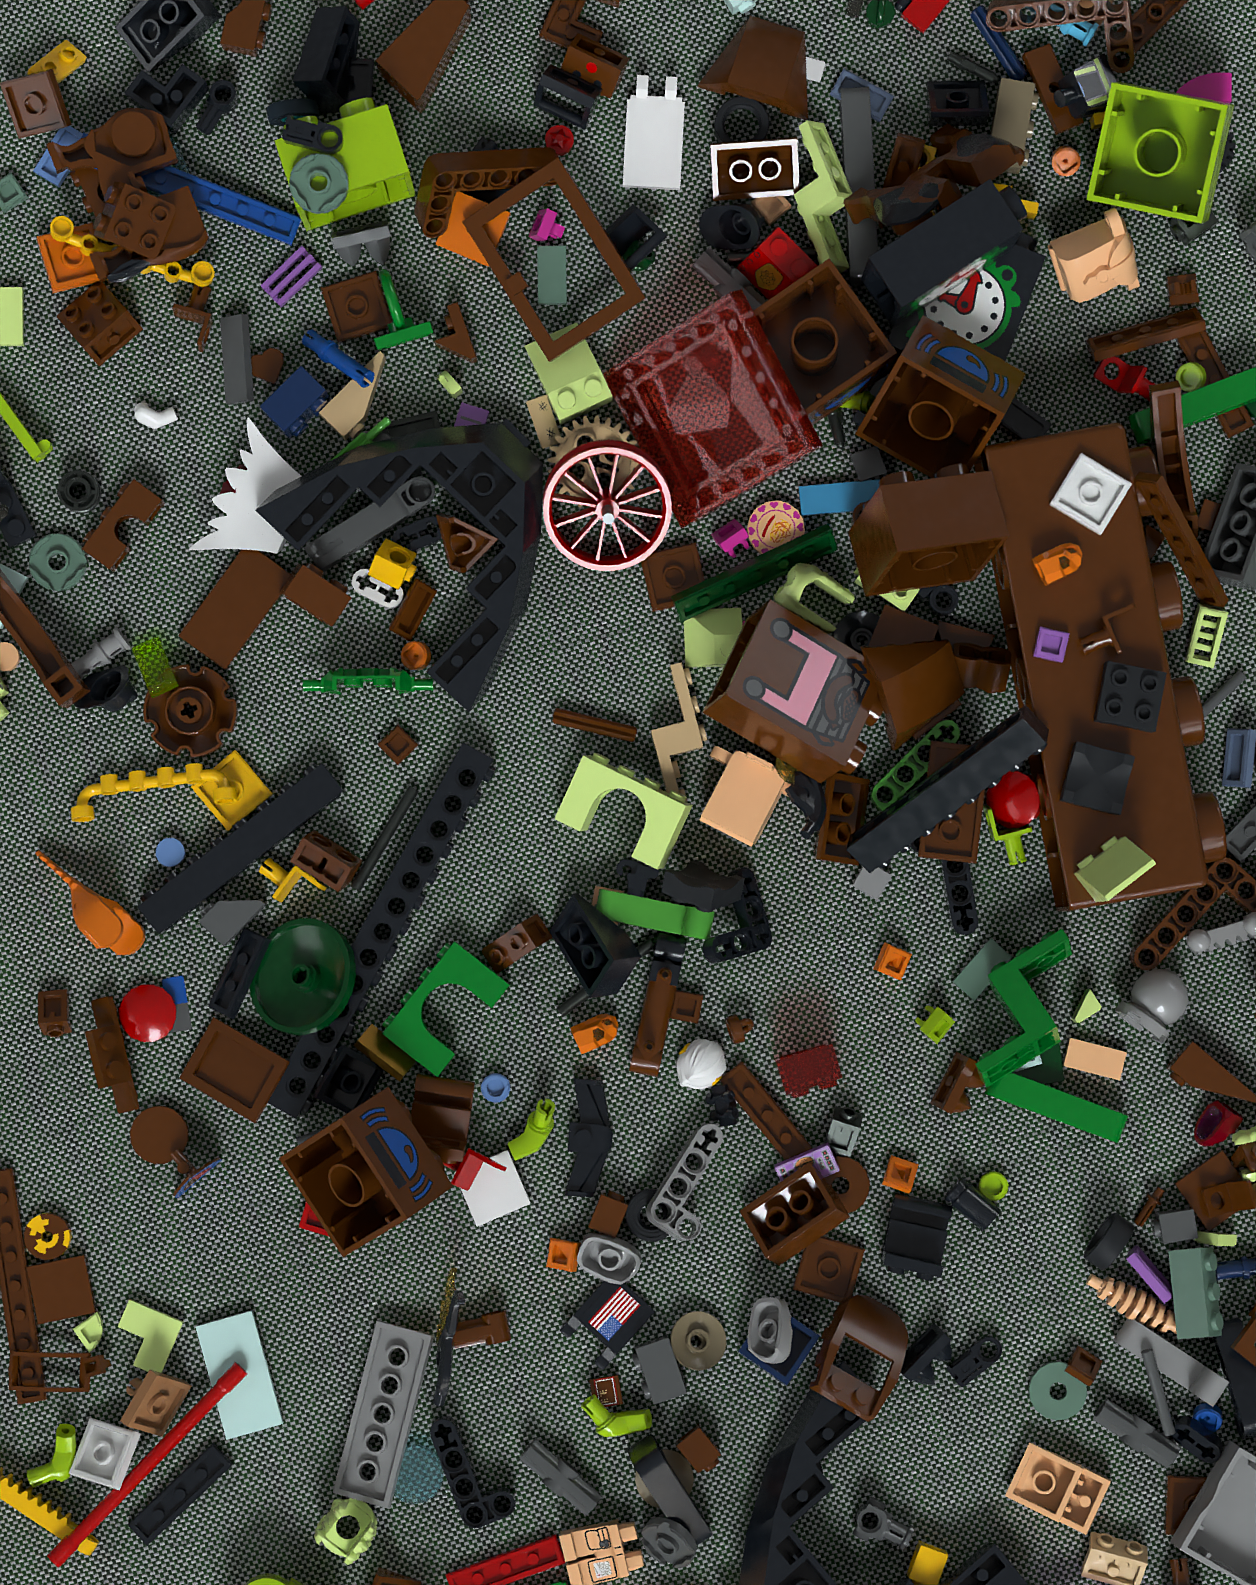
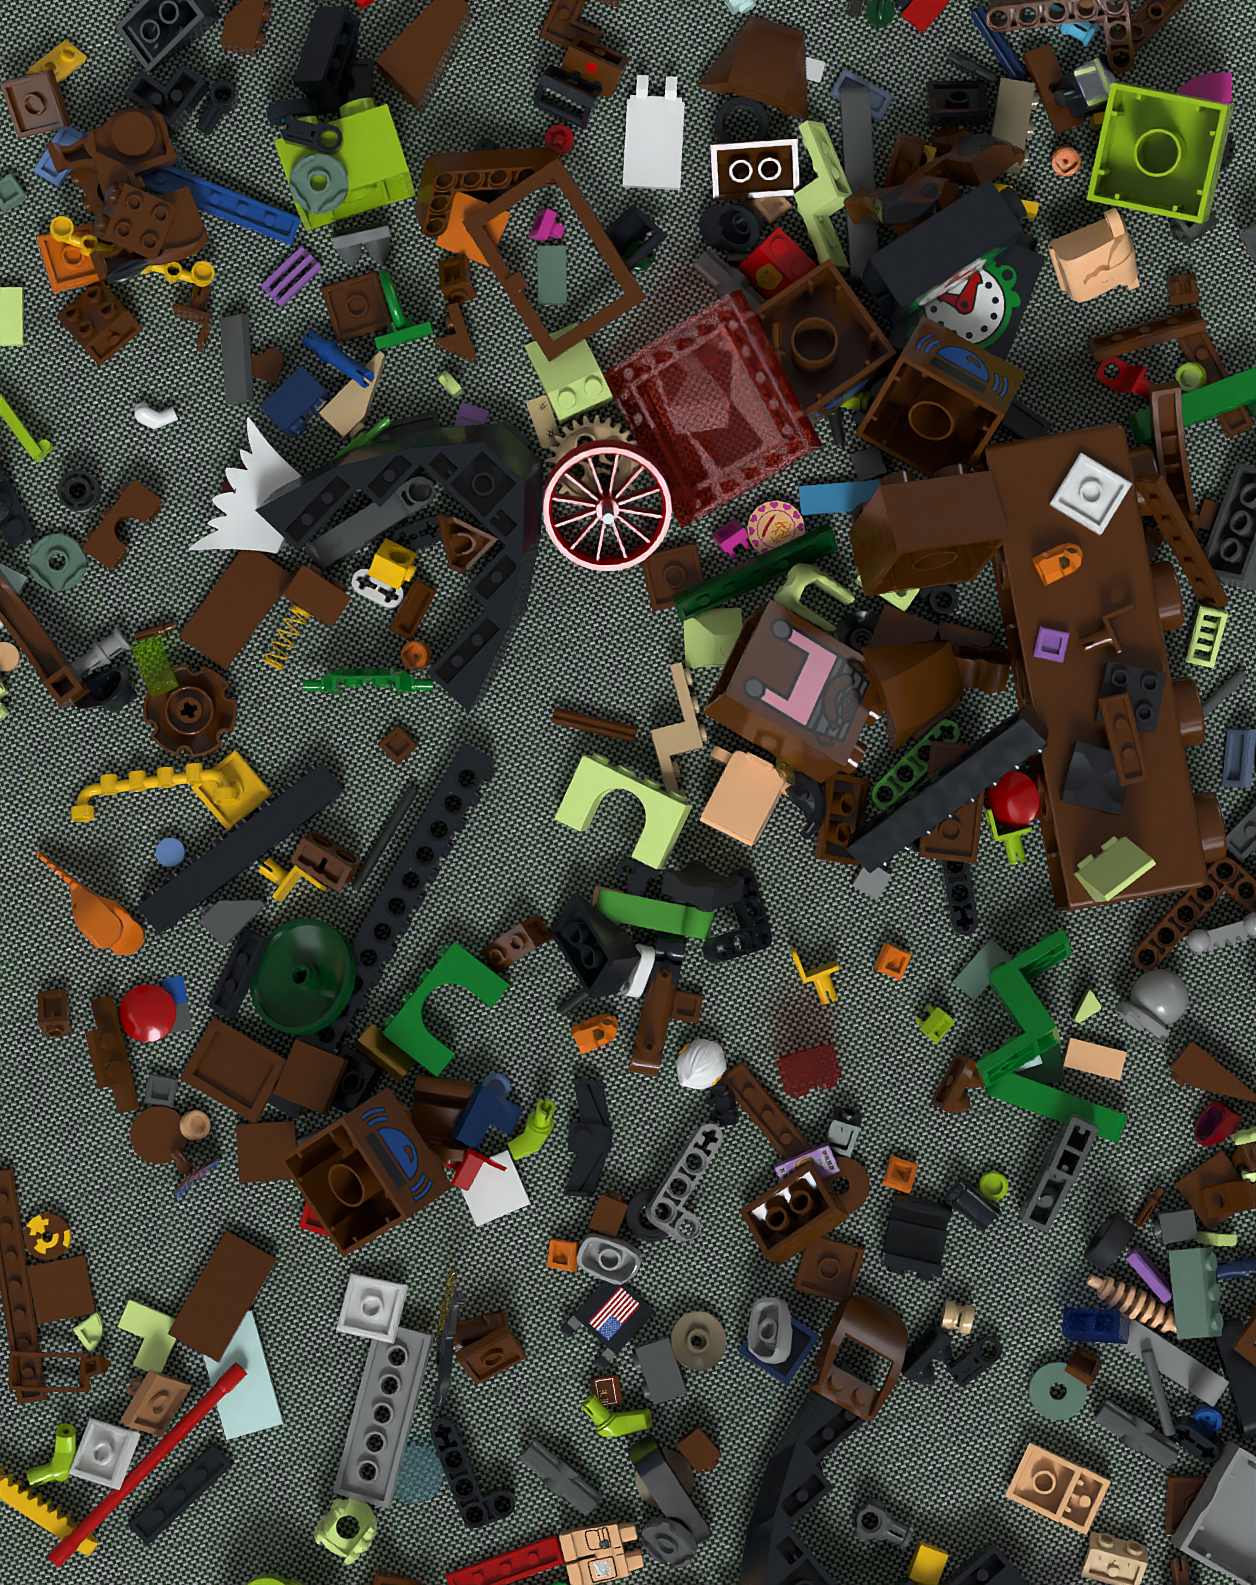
(161, 1090): none -> dark grey tile
(162, 628): none -> reddish brown piece
(195, 1125): none -> light nougat tile
(222, 1296): none -> reddish brown tile
(260, 1149): none -> reddish brown tile
(294, 609): none -> yellow piece
(310, 1077): none -> reddish brown tile
(372, 1308): none -> white tile
(455, 279): none -> reddish brown bracket
(483, 1110): none -> dark blue tile
(491, 1355): none -> reddish brown tile
(638, 978): none -> white beam
(735, 1028): reddish brown tile -> none
(777, 340): none -> reddish brown piece
(819, 976): none -> yellow bracket
(950, 1315): none -> tan wheel
(1058, 1171): none -> dark grey brick
(1095, 1325): none -> clear blue brick
(1123, 739): none -> reddish brown tile

